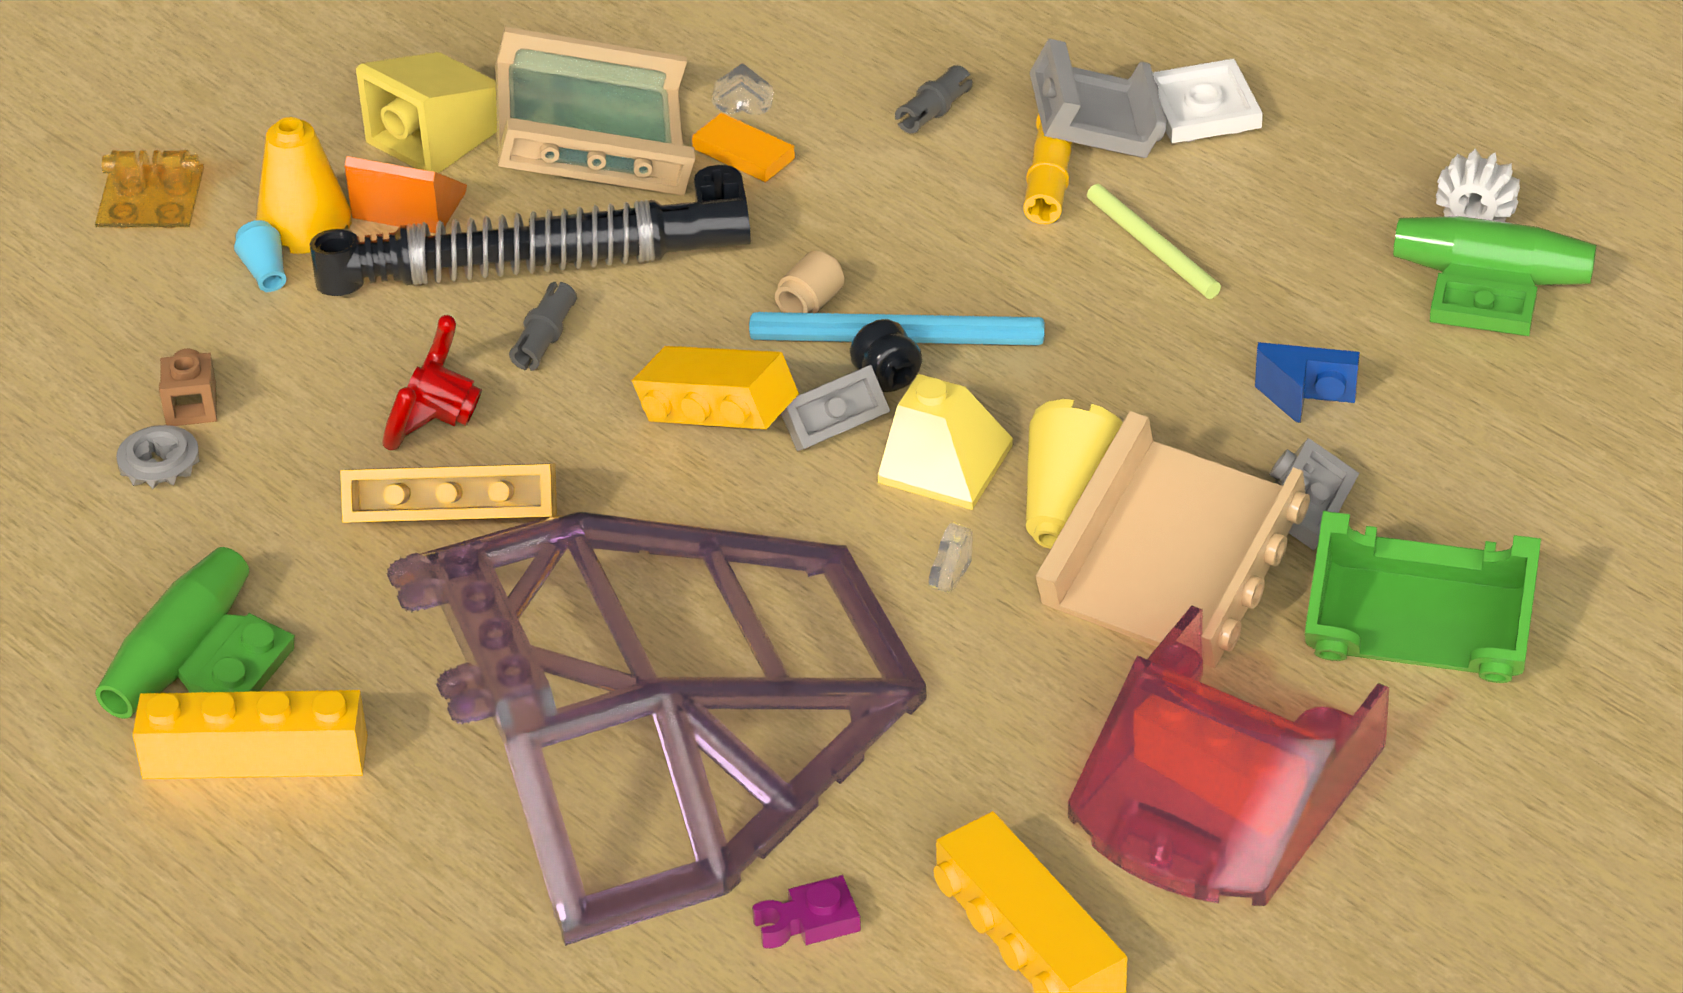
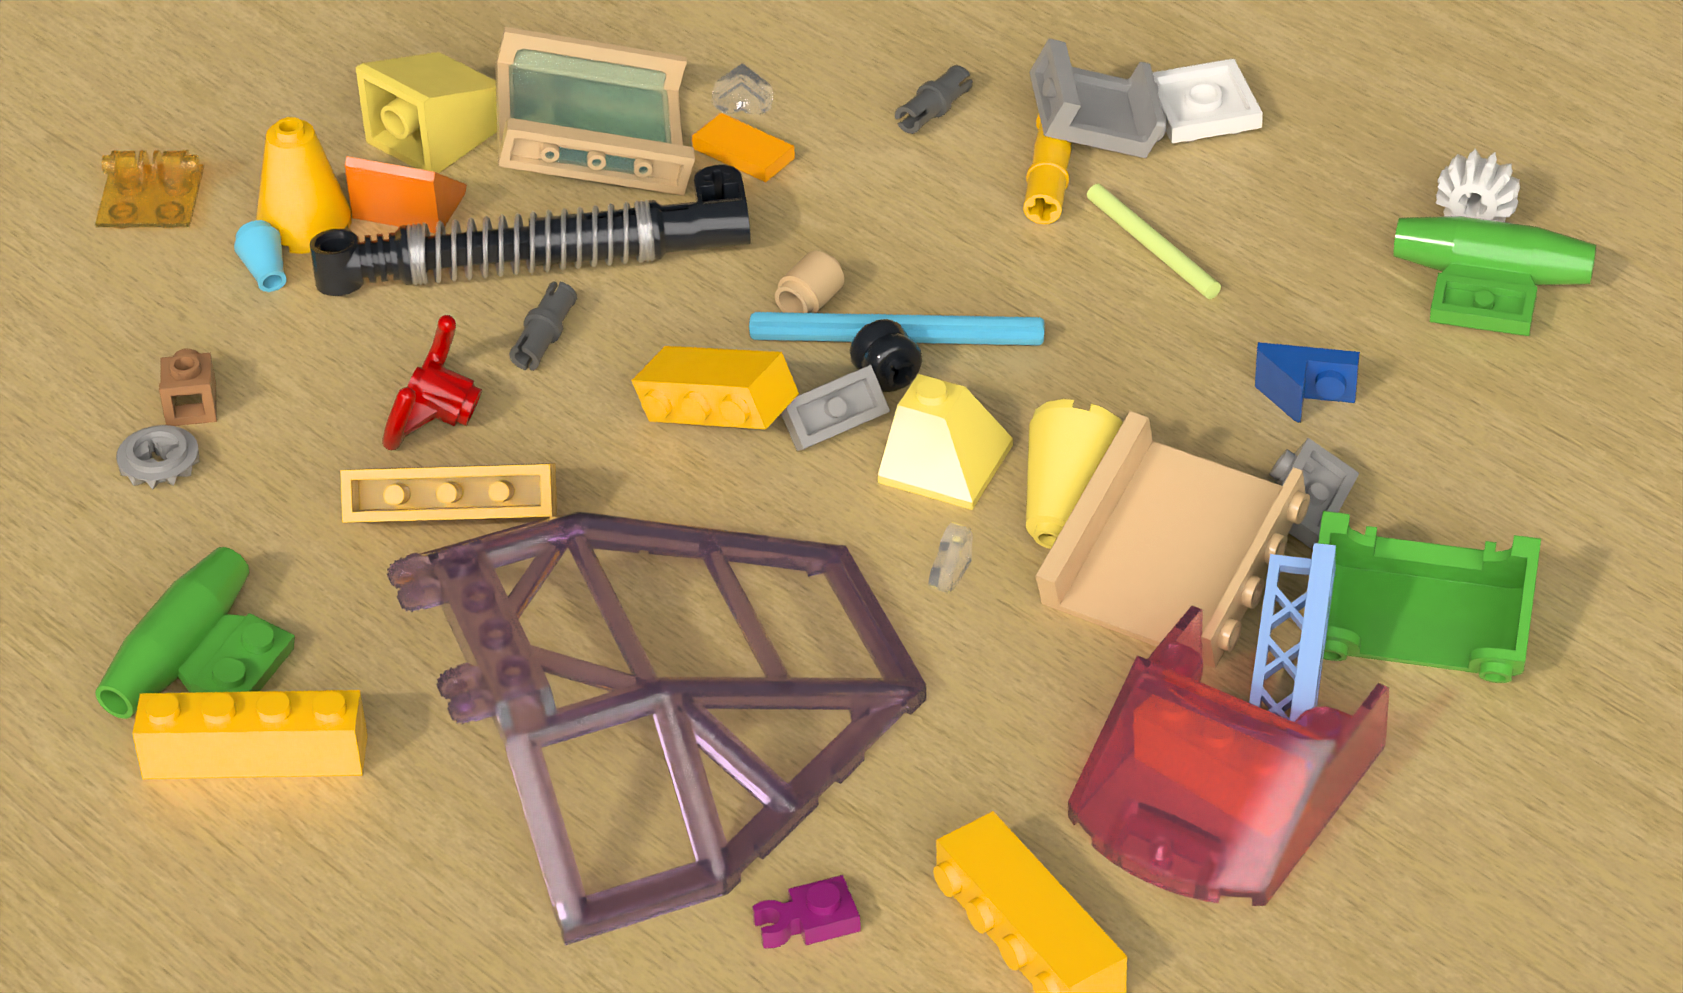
(1313, 635): none -> light blue fence

